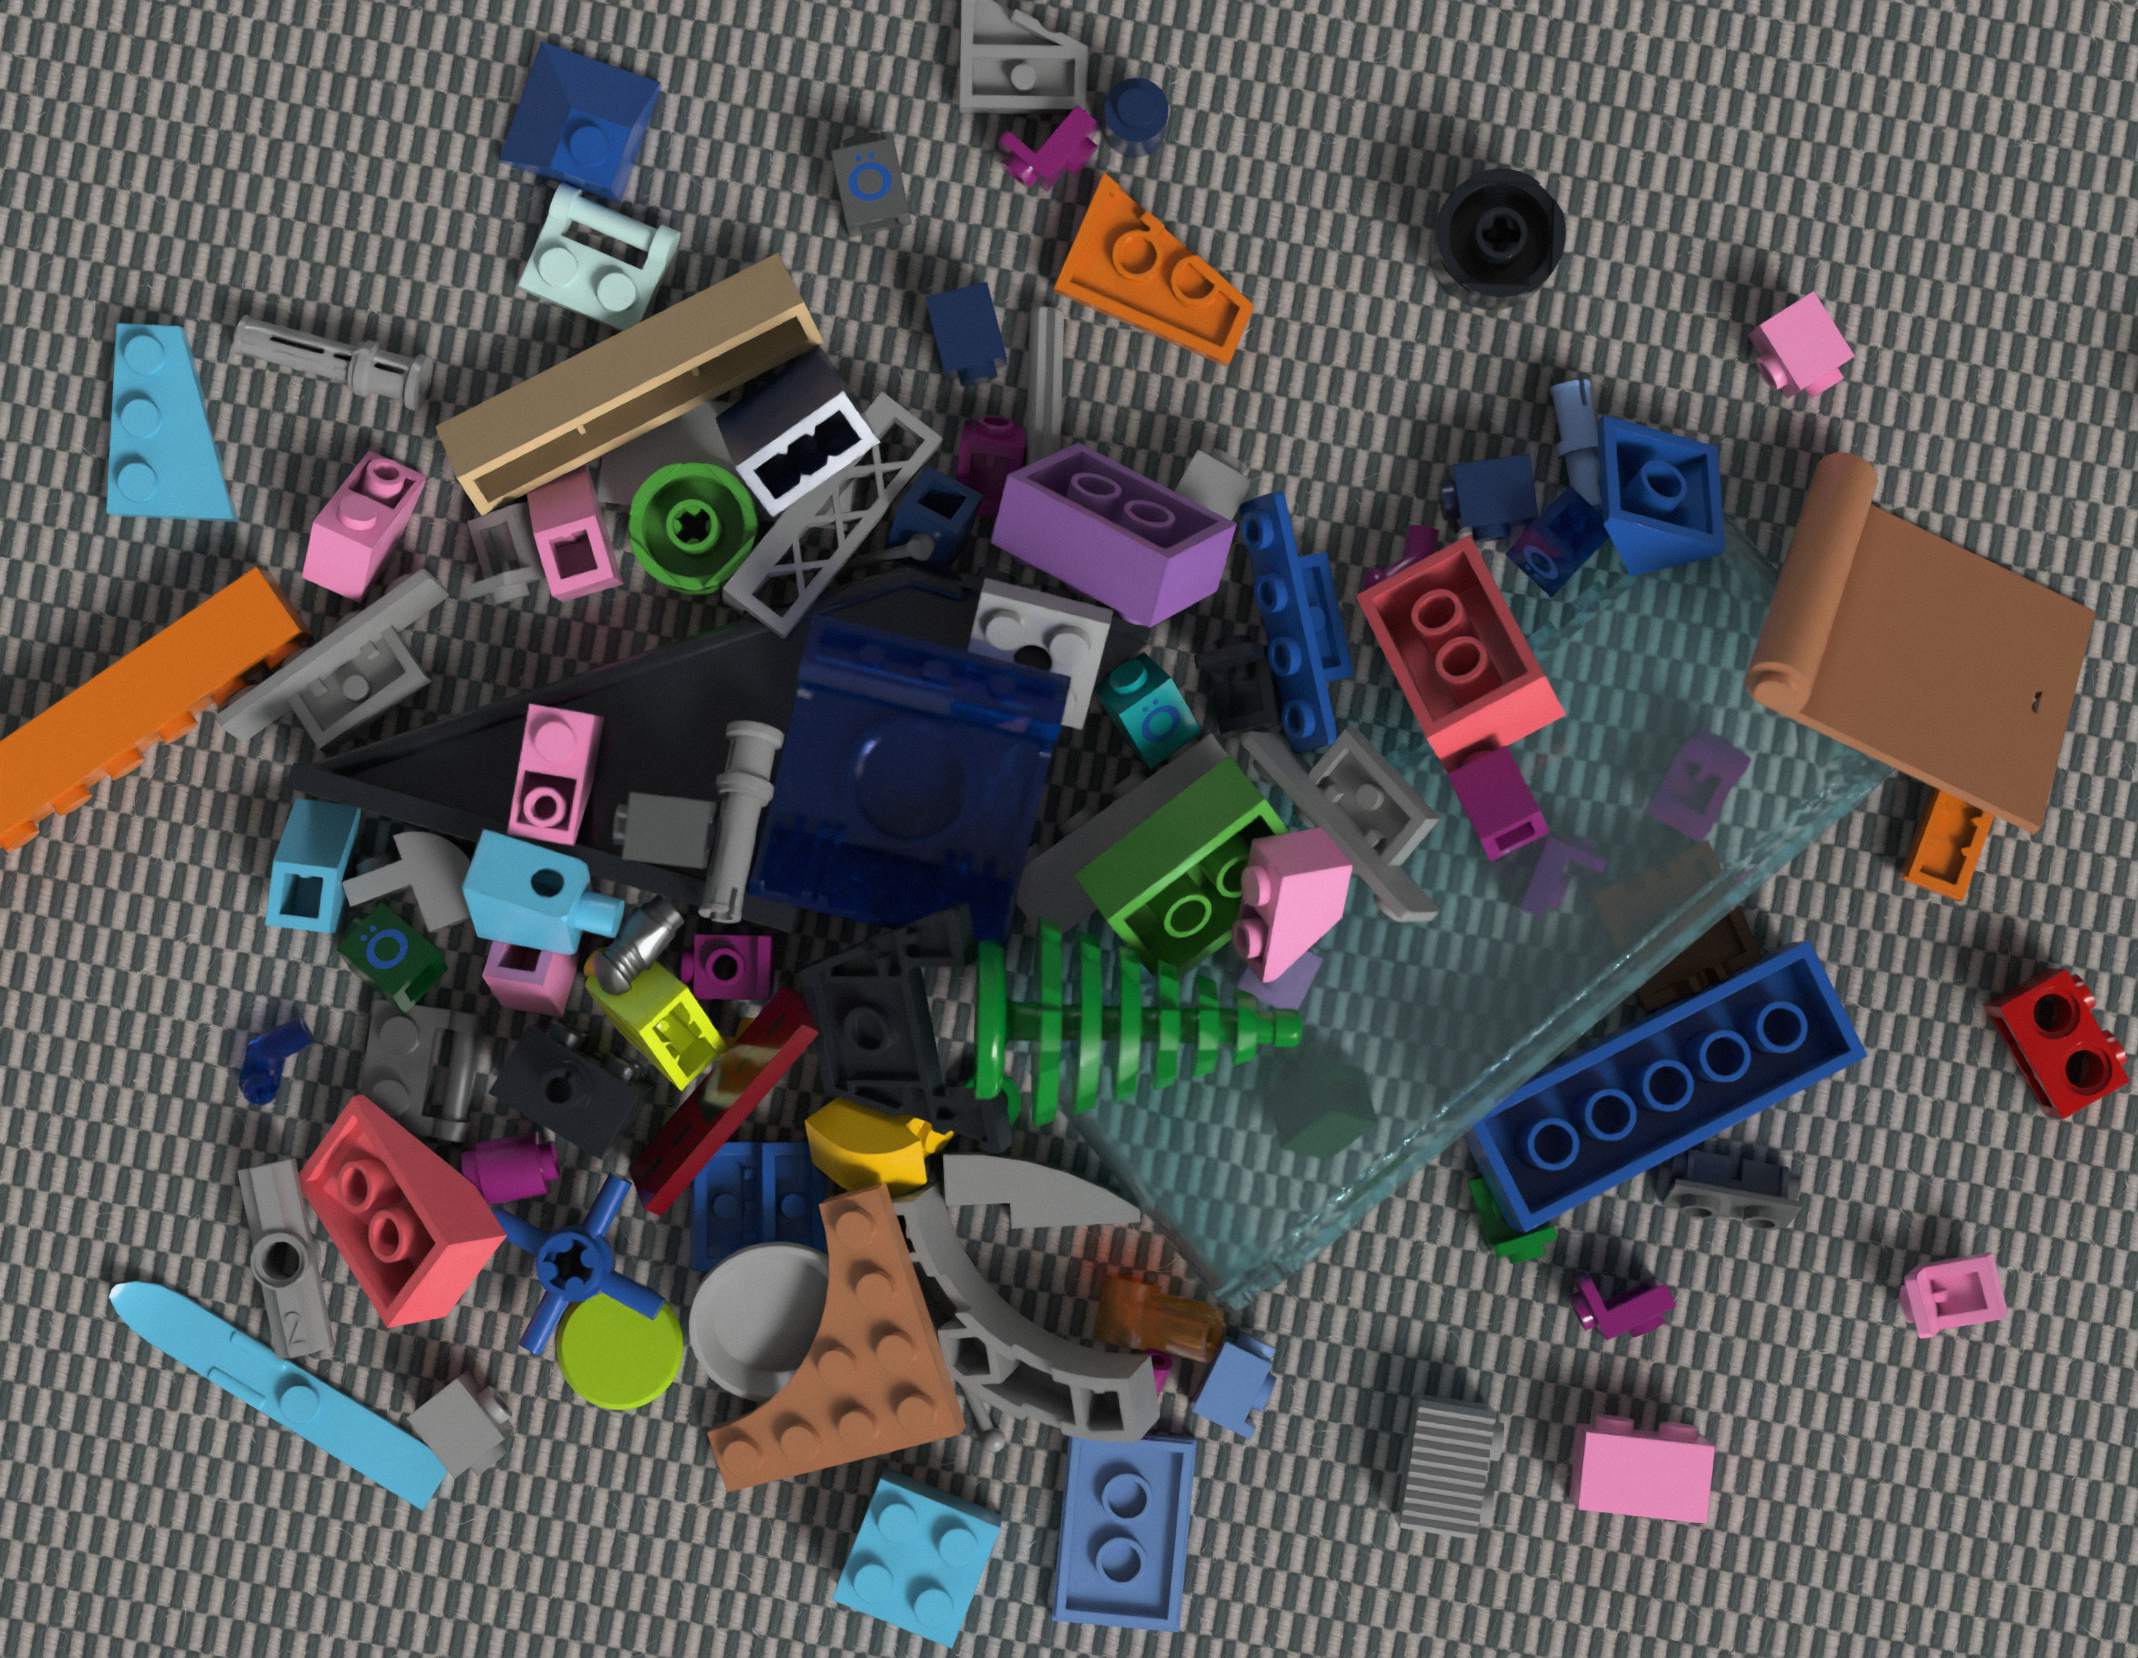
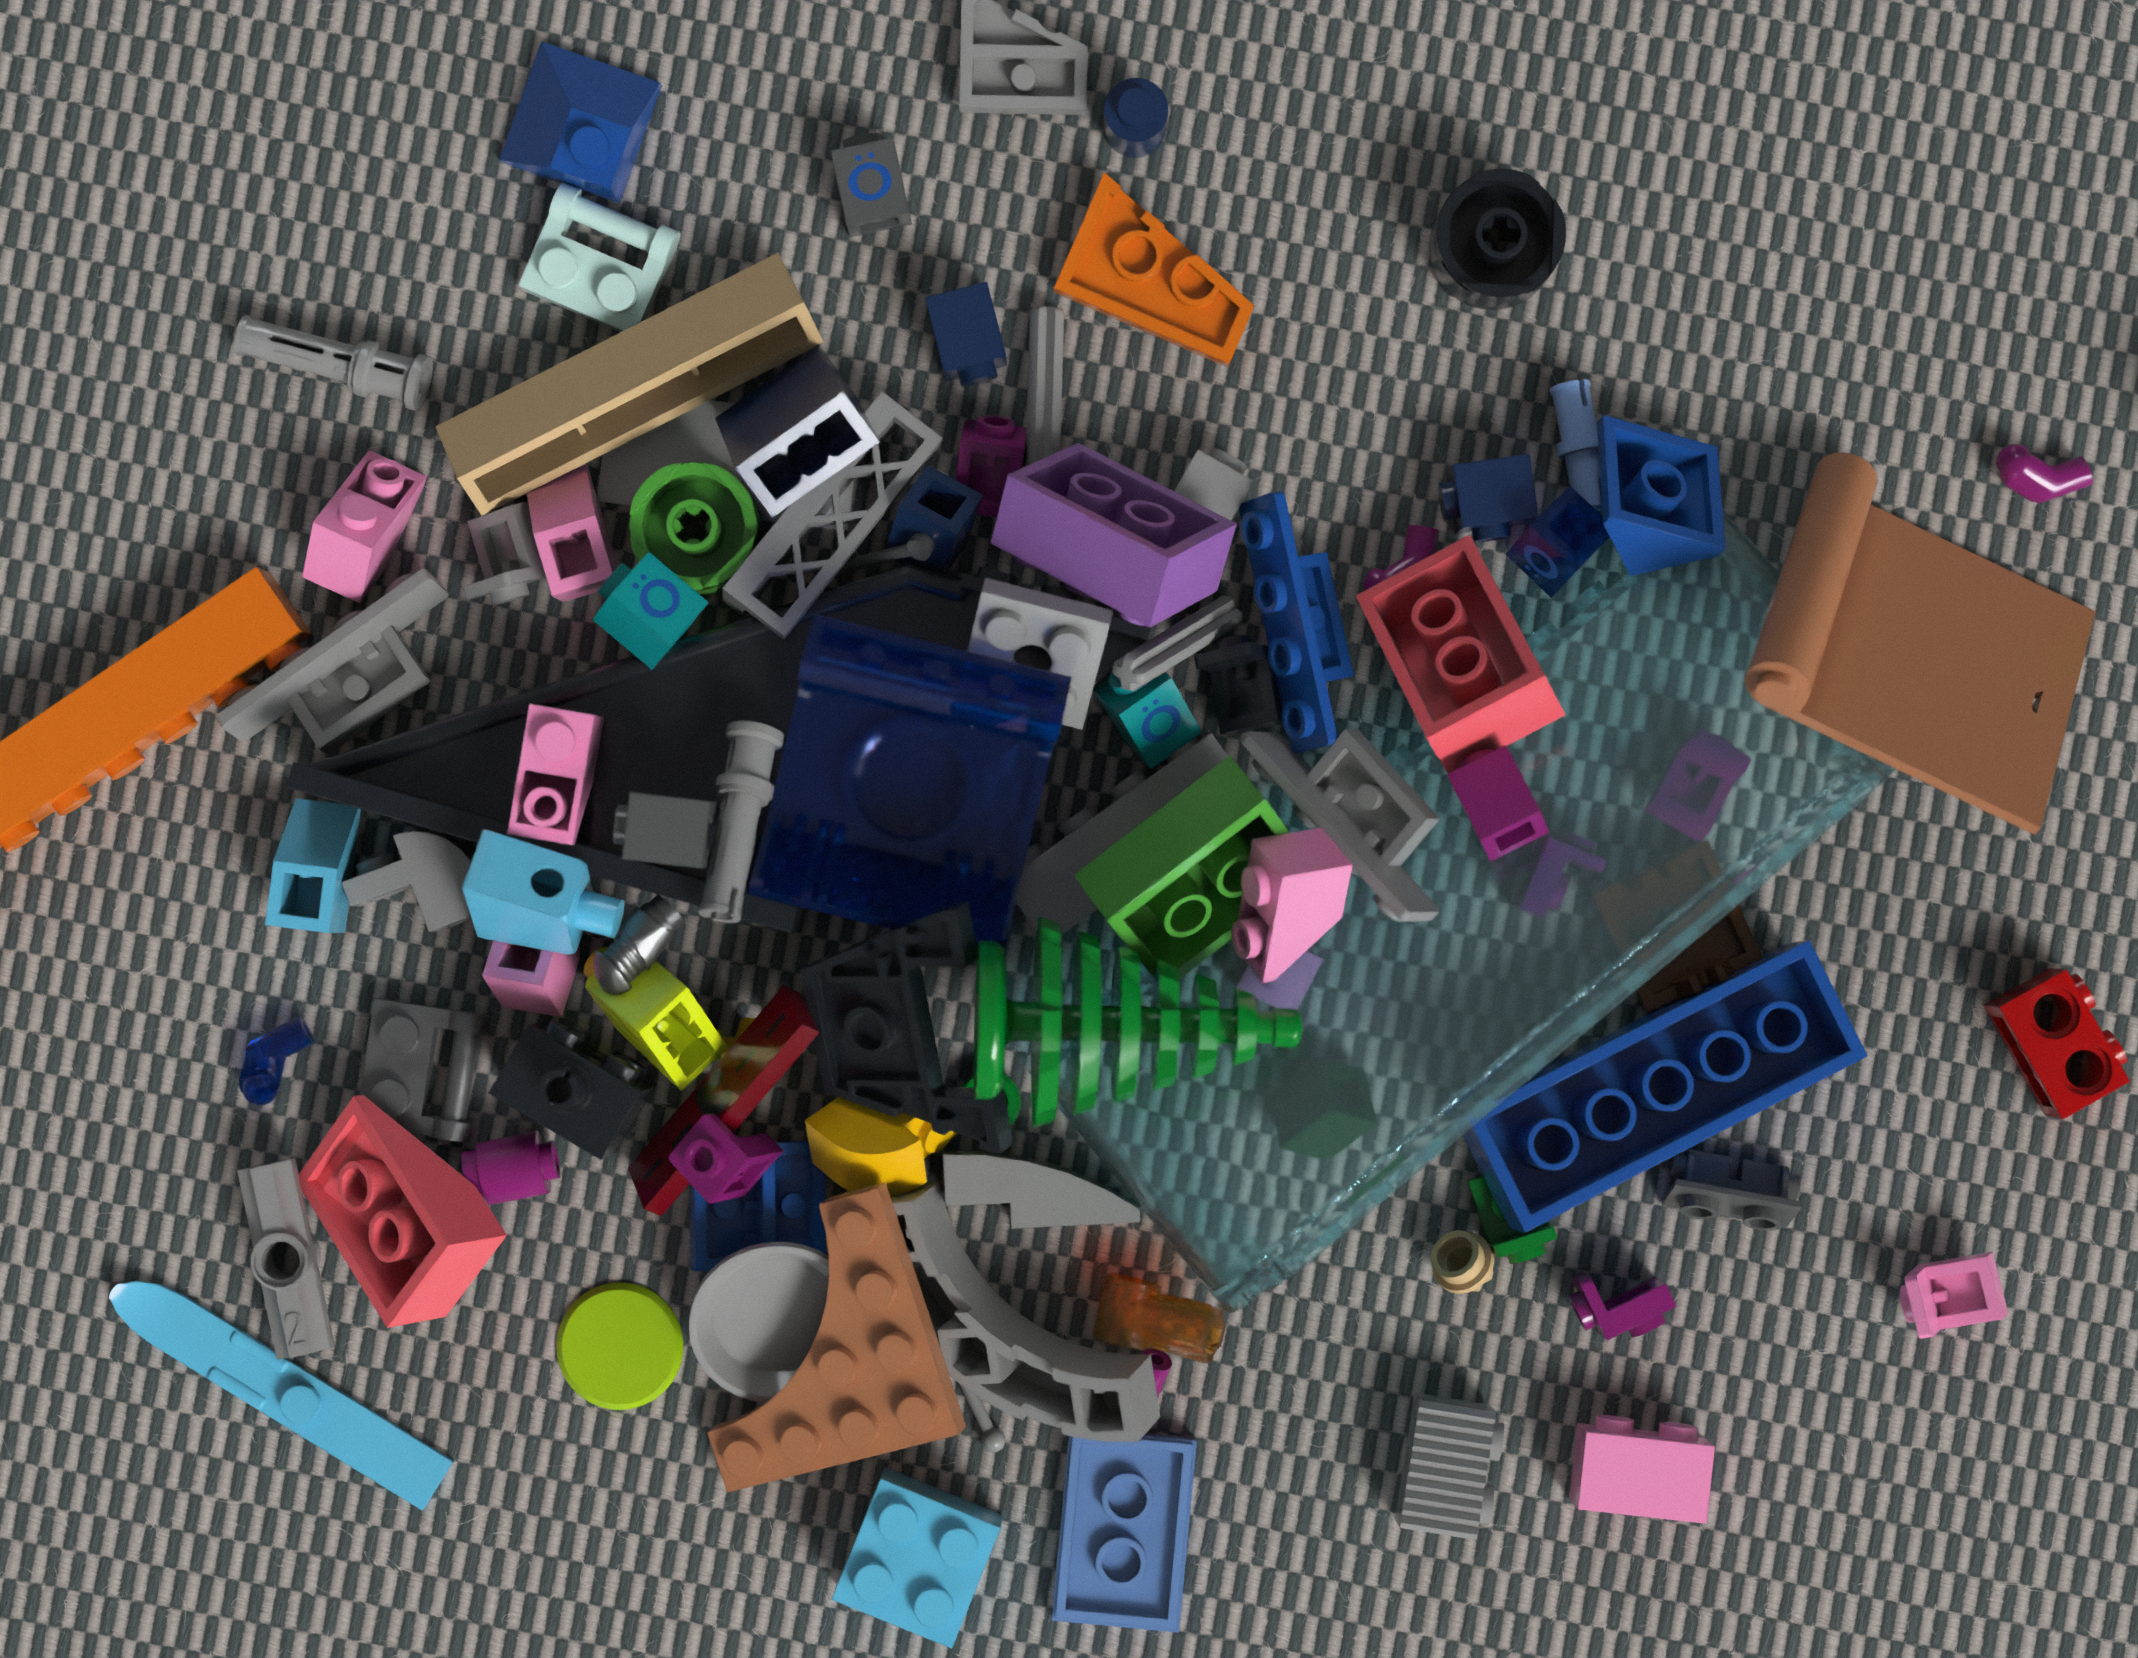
(160, 432): medium azure wing -> none
(391, 957): dark green brick -> none
(464, 1425): light grey brick -> none
(598, 1255): blue bar -> none
(647, 608): none -> teal brick
(720, 1162): none -> magenta bracket
(755, 966): magenta brick -> none
(1065, 150): magenta bracket -> none
(1177, 643): none -> light grey axle
(1236, 1383): medium blue brick -> none
(1462, 1261): none -> tan plate
(1801, 349): bright pink brick -> none
(1946, 845): orange plate -> none
(2036, 479): none -> magenta arm

